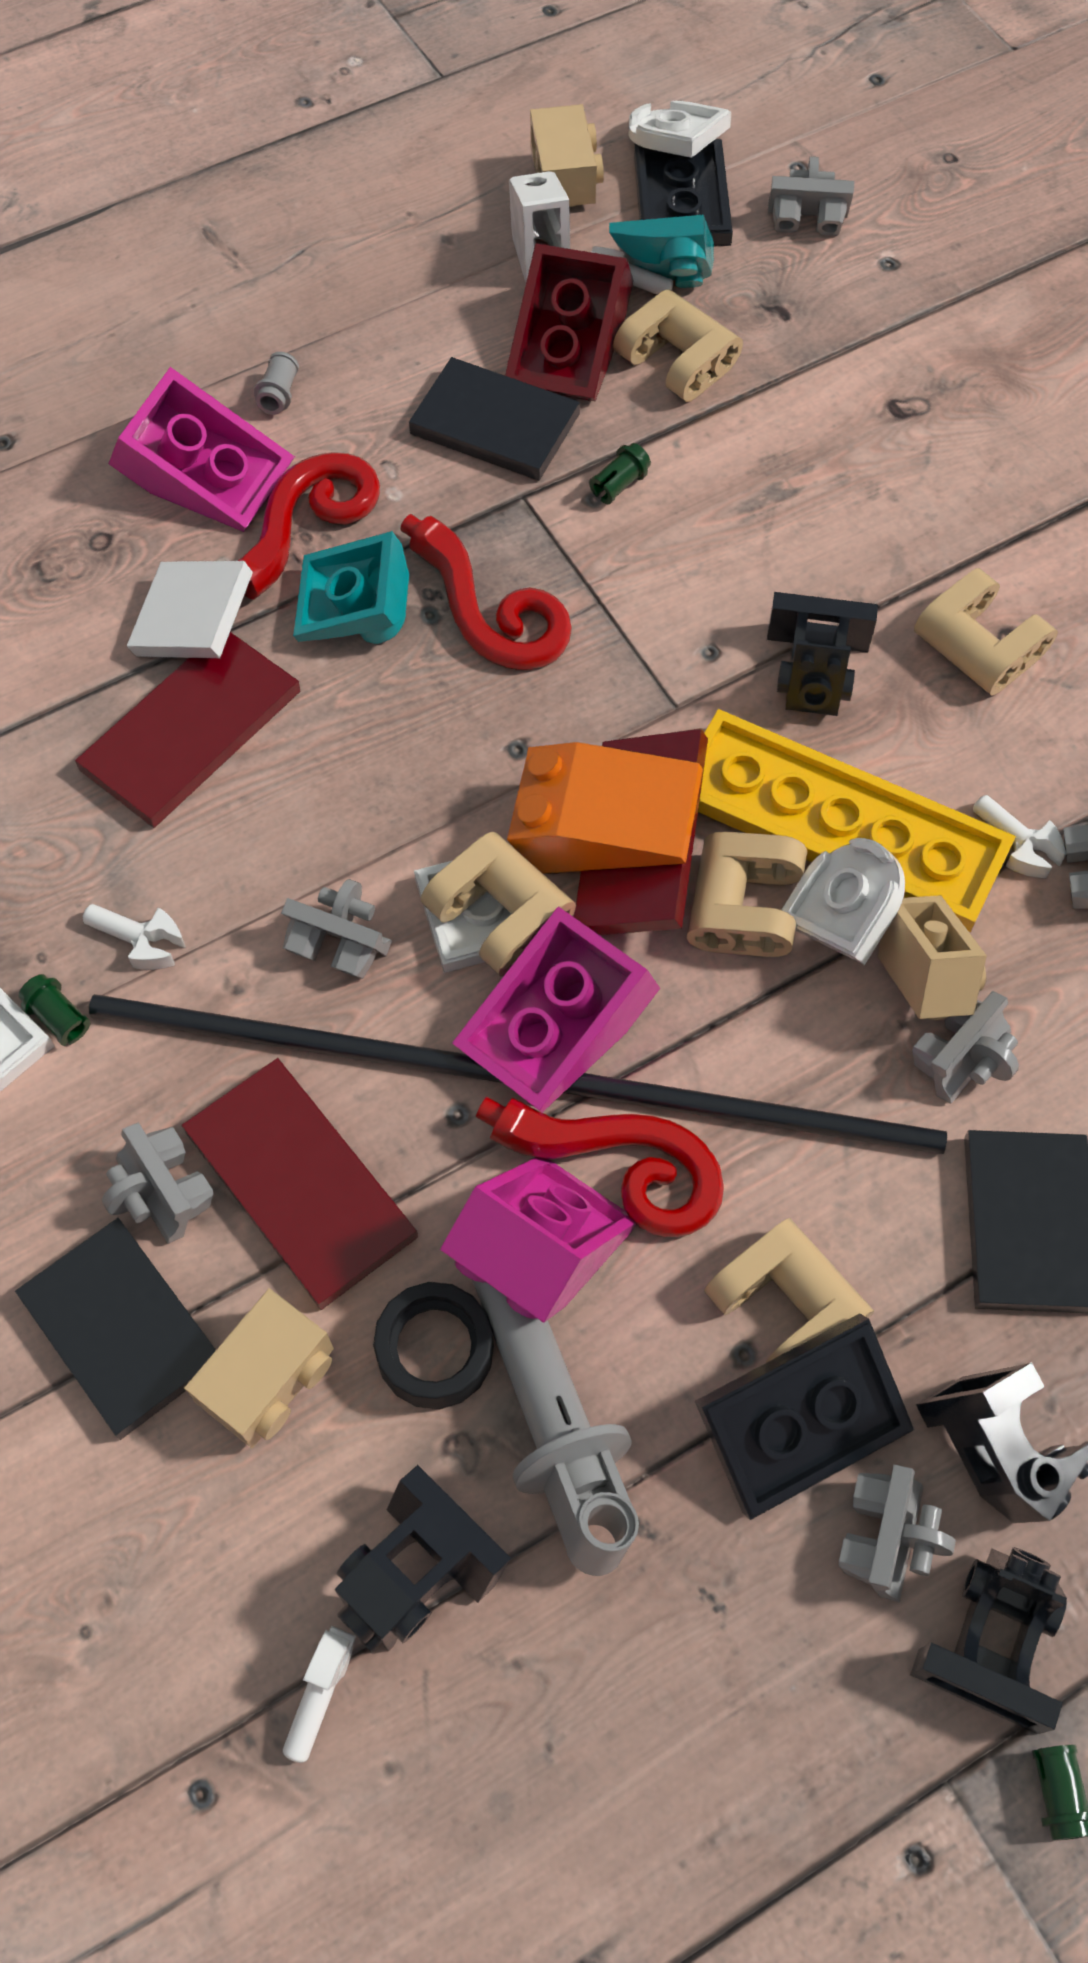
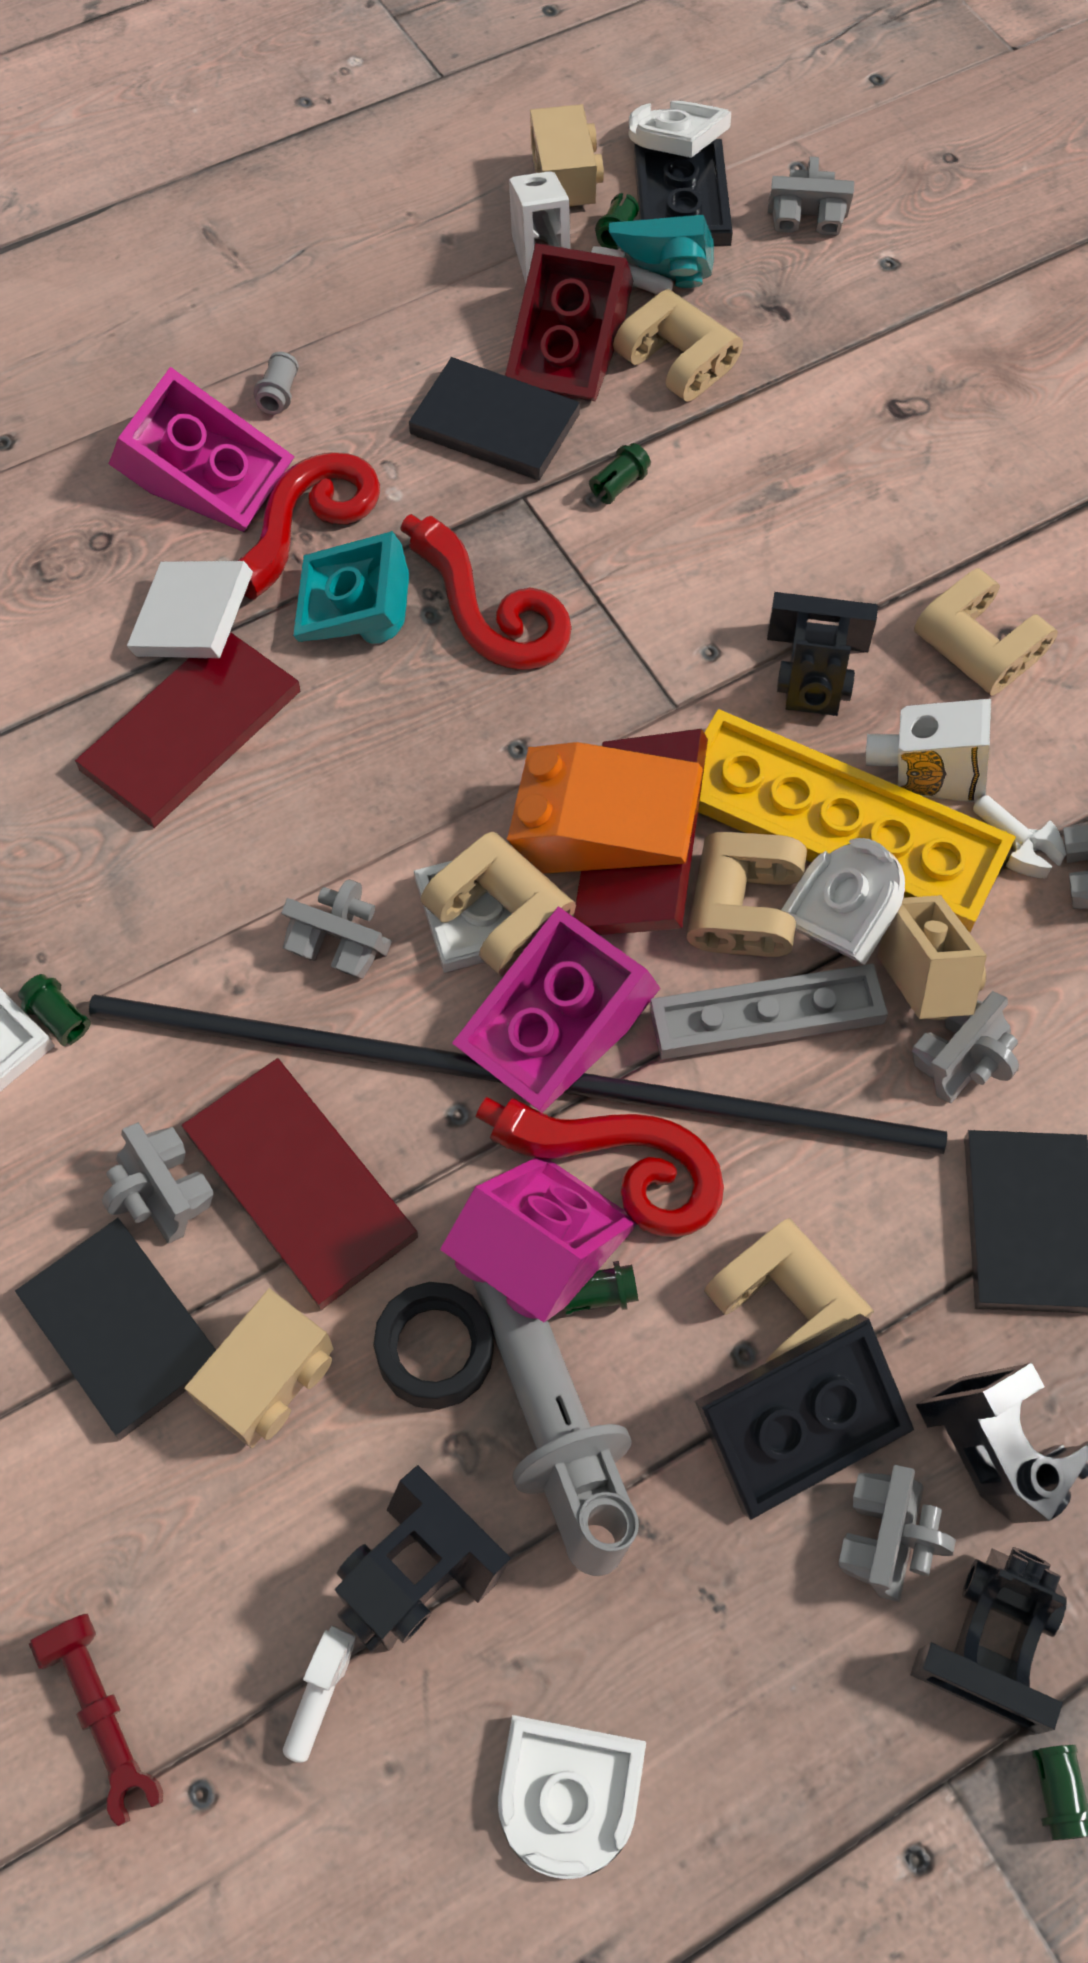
(69, 1644): none -> dark red piece
(138, 934): white bar -> none
(568, 1796): none -> white tile
(606, 1289): none -> dark green pin
(615, 213): none -> dark green pin
(767, 1011): none -> light grey plate
(938, 749): none -> white torso

